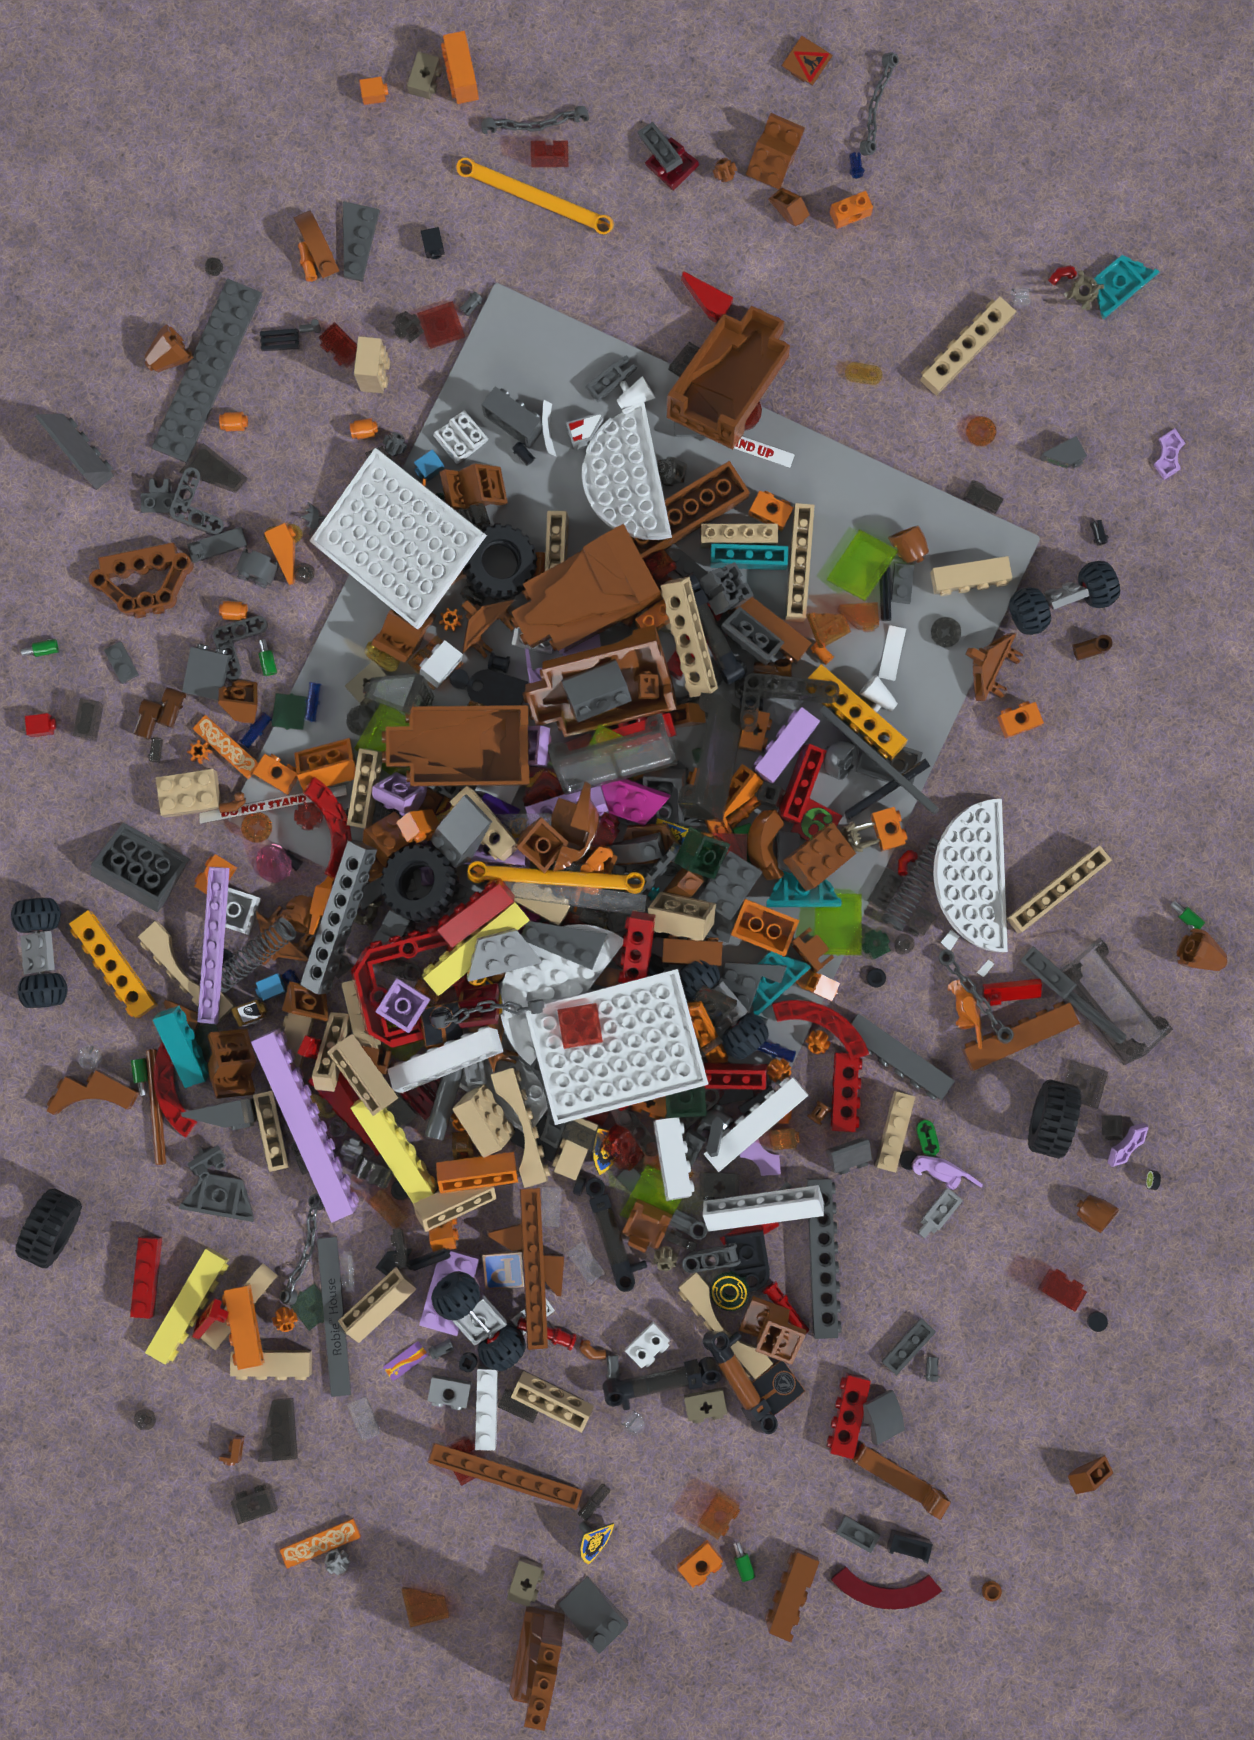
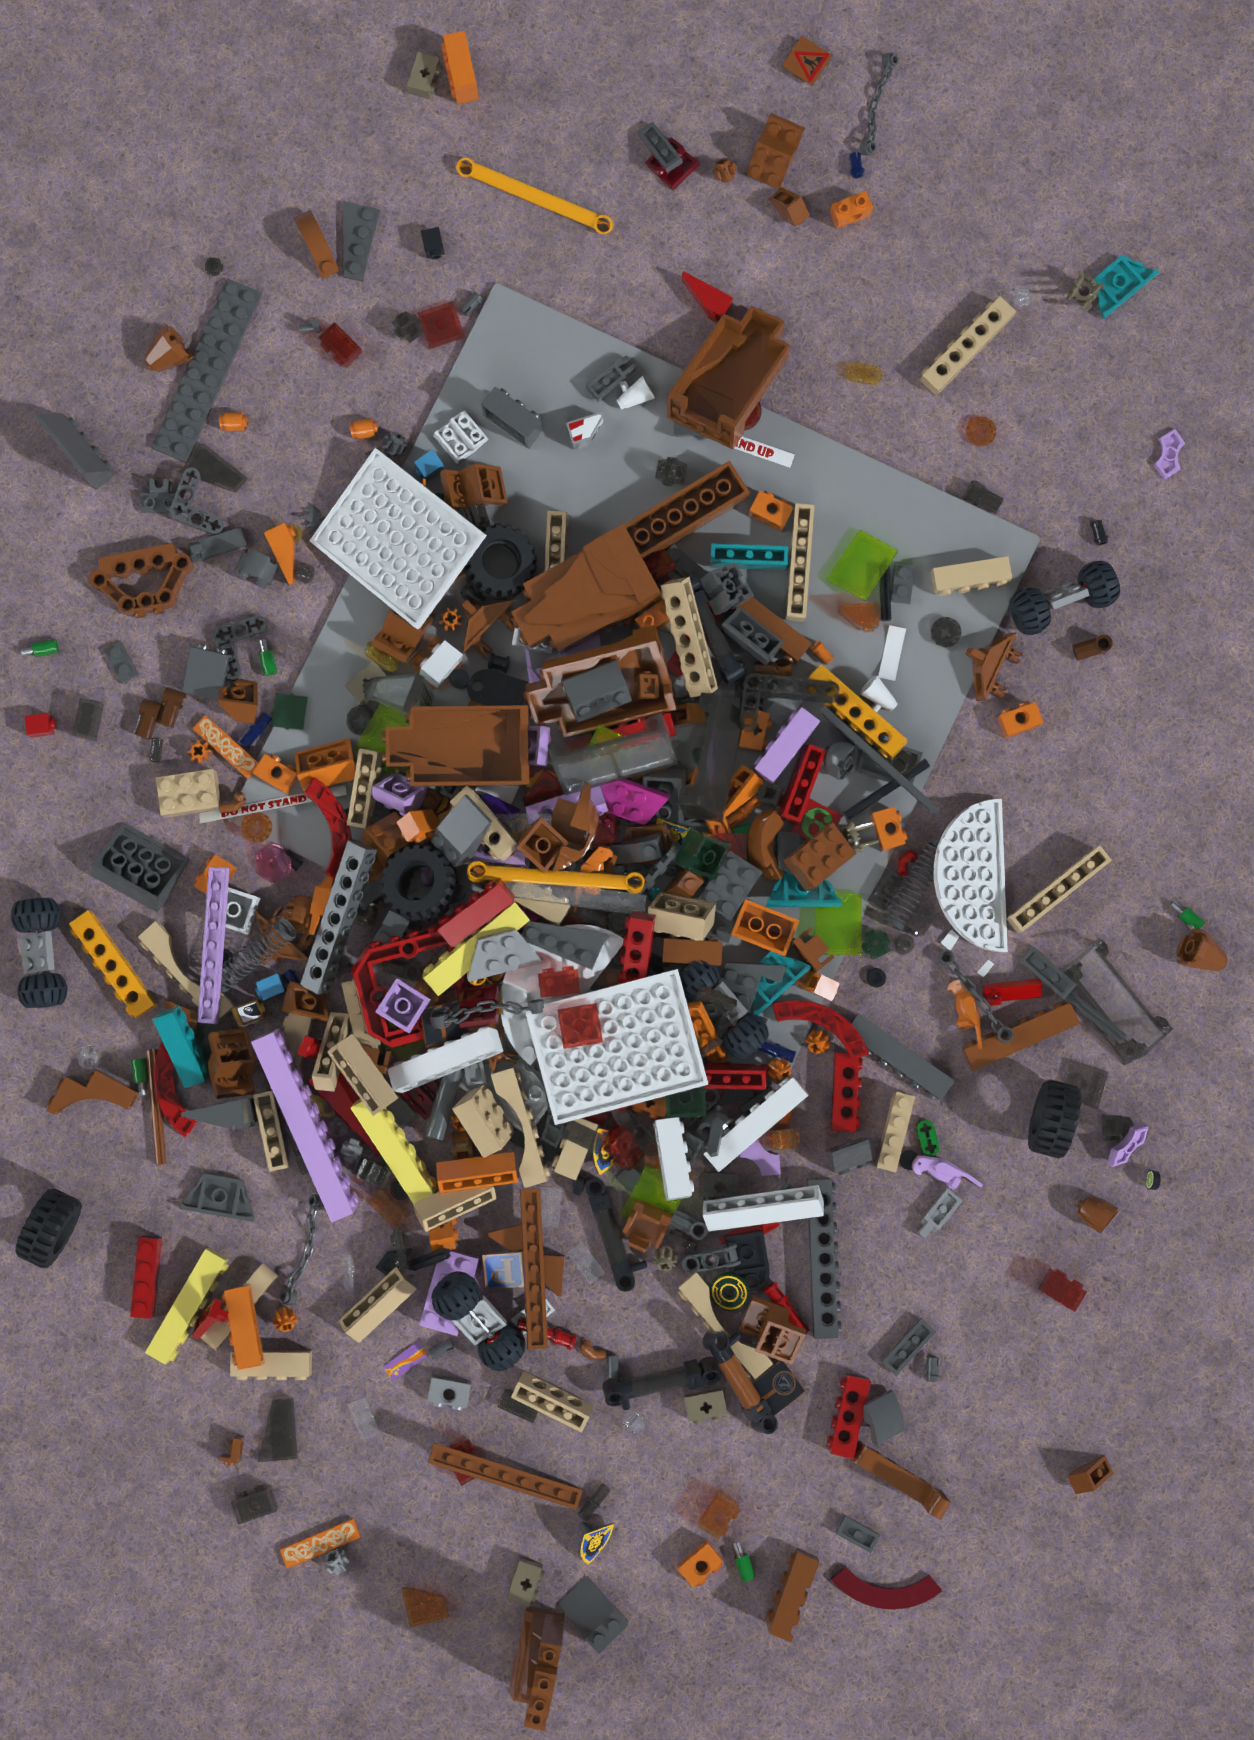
(144, 1419): clear smoke piece -> none
(206, 1159): dark grey hips -> none
(233, 610): orange brick -> none
(263, 340): black tile -> none
(307, 262): orange pin -> none
(309, 1307): clear green piece -> none
(312, 702): clear blue pin -> none
(313, 821): clear red brick -> none
(333, 1311): dark grey tile -> none
(371, 365): tan brick -> none
(373, 90): orange brick -> none
(471, 1356): black bush -> none
(486, 1408): white brick -> none
(489, 124): dark grey piece -> none
(520, 449): black pin -> none
(540, 563): orange pin -> none
(546, 420): white sticker -> none
(549, 155): clear red brick -> none
(559, 982): none -> clear red brick
(624, 476): white plate -> none
(648, 1345): white brick -> none
(683, 359): clear smoke plate -> none
(738, 534): tan brick -> none
(819, 1113): dark orange bush -> none
(827, 627): clear orange wing -> none
(909, 1545): black panel -> none
(910, 544): dark orange helmet -> none
(991, 1591): dark orange plate -> none
(1060, 272): red arm -> none
(1065, 454): dark grey slope -> none
(1097, 1321): black tile -> none

